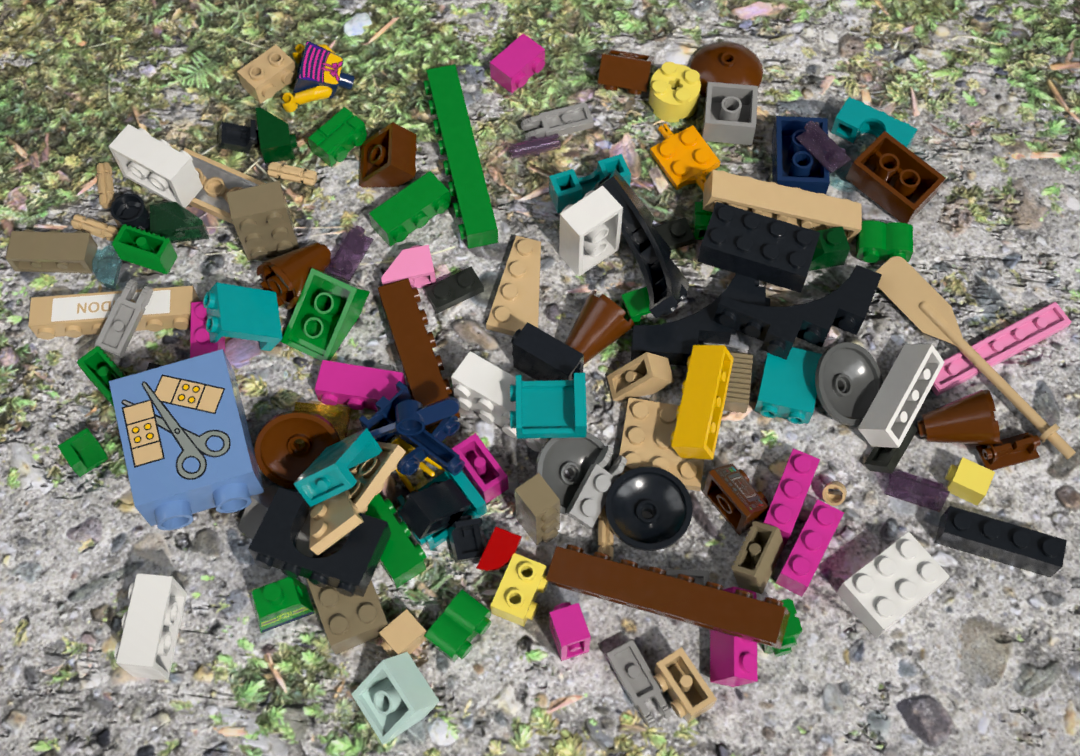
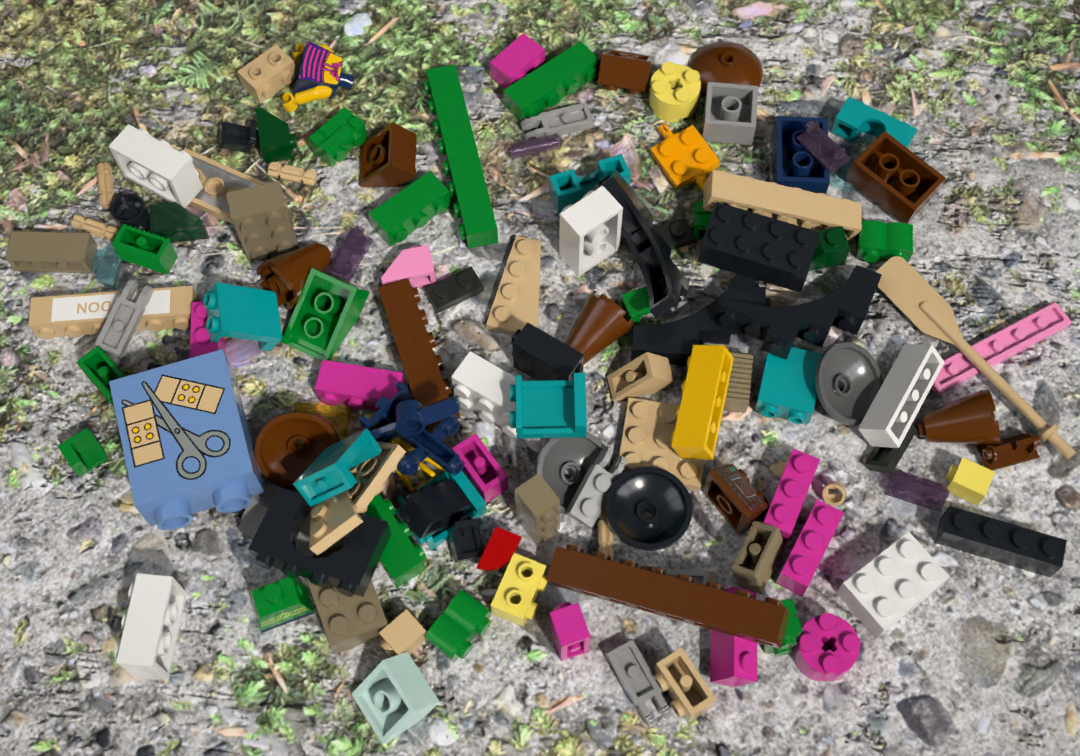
(551, 82): none -> green brick
(838, 636): none -> dark pink brick

